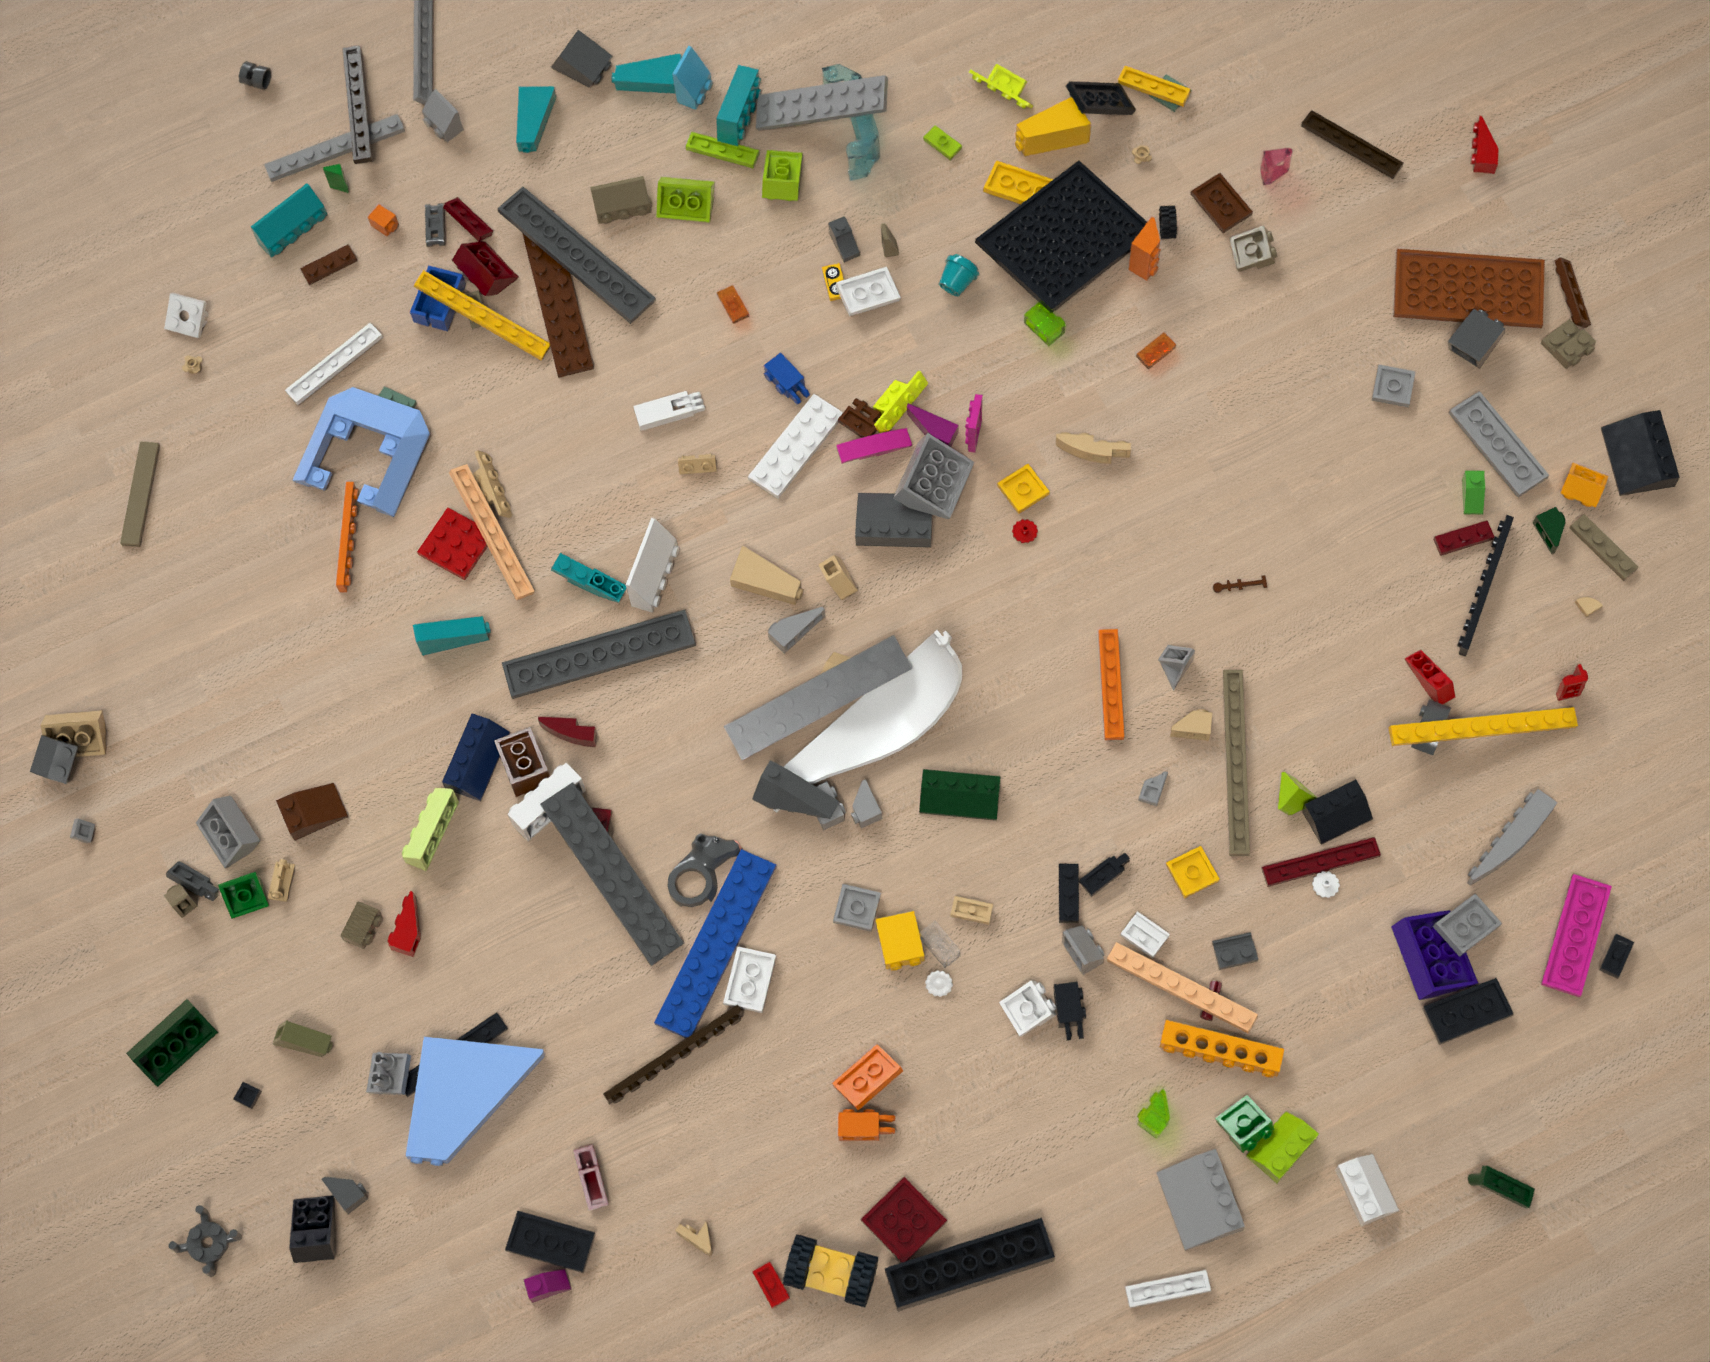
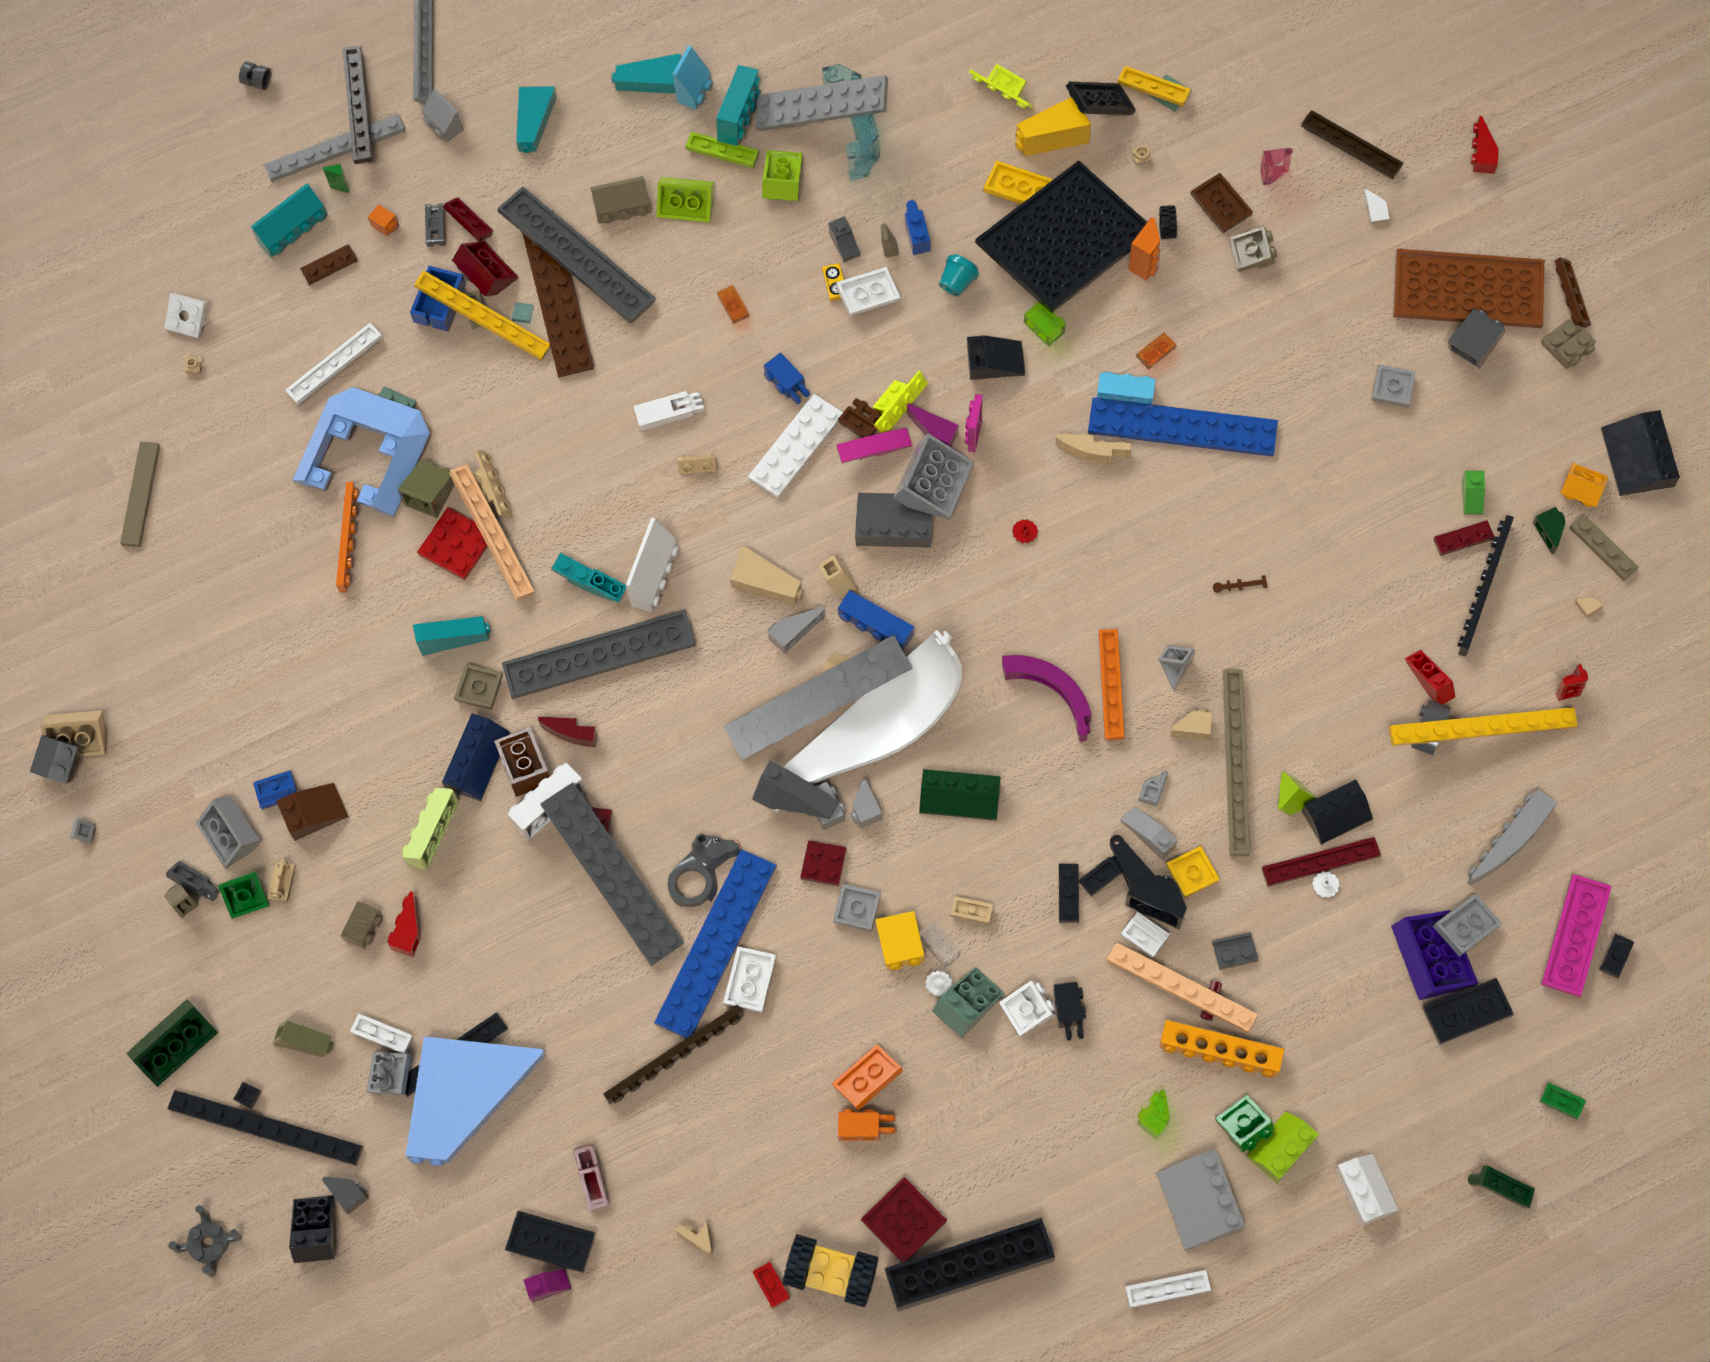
(265, 1128): none -> black plate
(274, 788): none -> blue plate
(381, 1034): none -> white plate
(426, 488): none -> olive slope
(478, 686): none -> dark tan plate
(522, 312): none -> clear light blue tile
(582, 60): dark grey slope -> none
(823, 863): none -> dark red plate
(874, 619): none -> blue brick
(916, 229): none -> blue hinge
(942, 142): lime plate -> none
(967, 1002): none -> sand green slope
(994, 357): none -> black slope
(1023, 488): yellow plate -> none
(1053, 677): none -> magenta arch
(1082, 948): light grey slope -> none
(1126, 388): none -> medium azure brick
(1148, 893): none -> black slope
(1150, 832): none -> light grey slope
(1183, 427): none -> blue plate
(1376, 207): none -> white slope
(1498, 444): light grey plate -> none
(1562, 1101): none -> green plate

